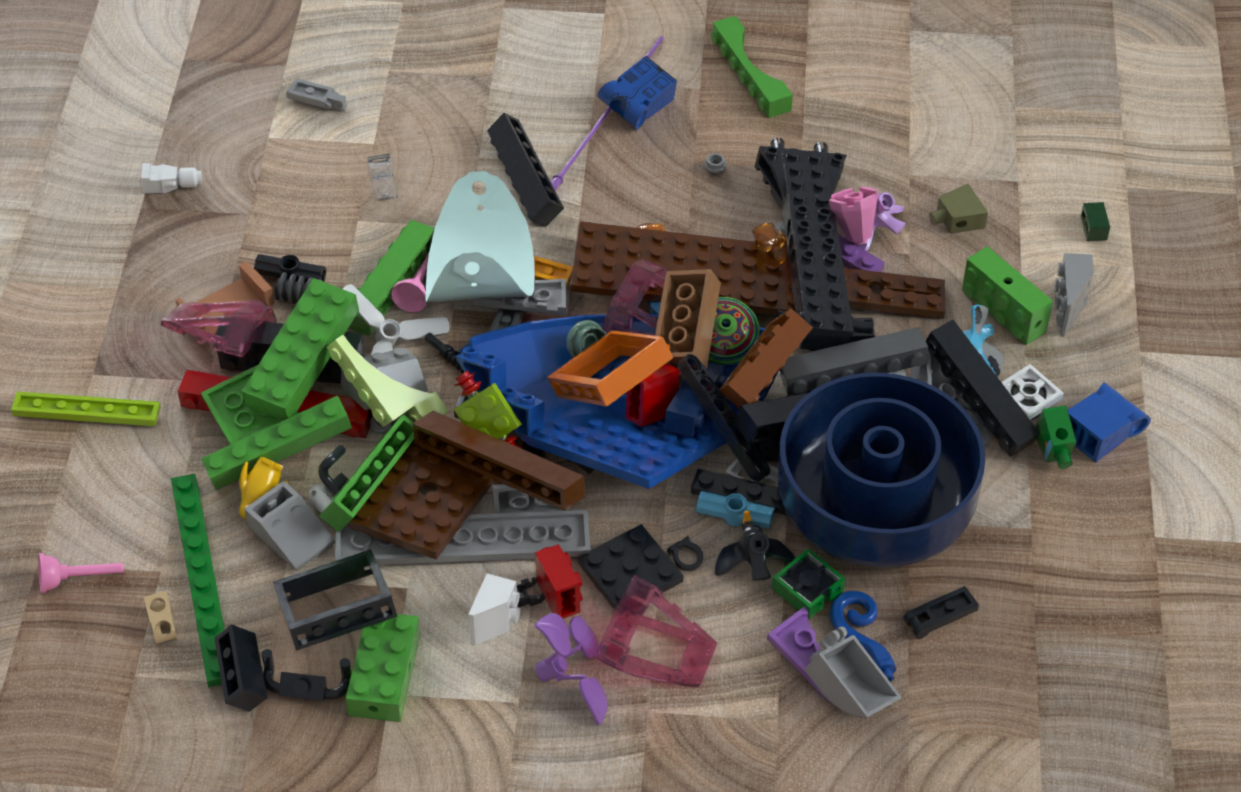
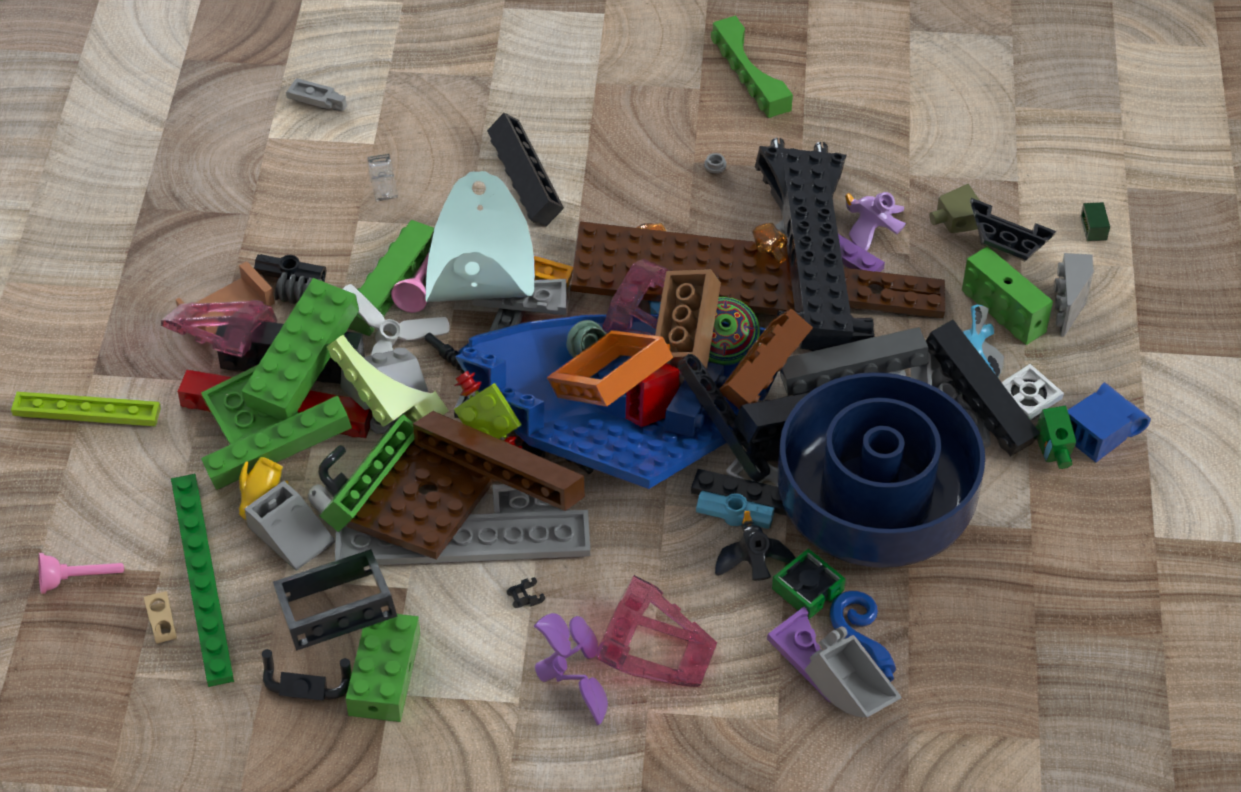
(167, 178): white piece -> none
(240, 668): black brick -> none
(493, 609): white slope -> none
(558, 179): medium lavender piece -> none
(558, 581): red brick -> none
(628, 555): black plate -> none
(639, 92): blue piece -> none
(673, 549): black piece -> none
(855, 212): bright pink cone -> none
(941, 611): black plate -> none
(1006, 235): none -> black wedge

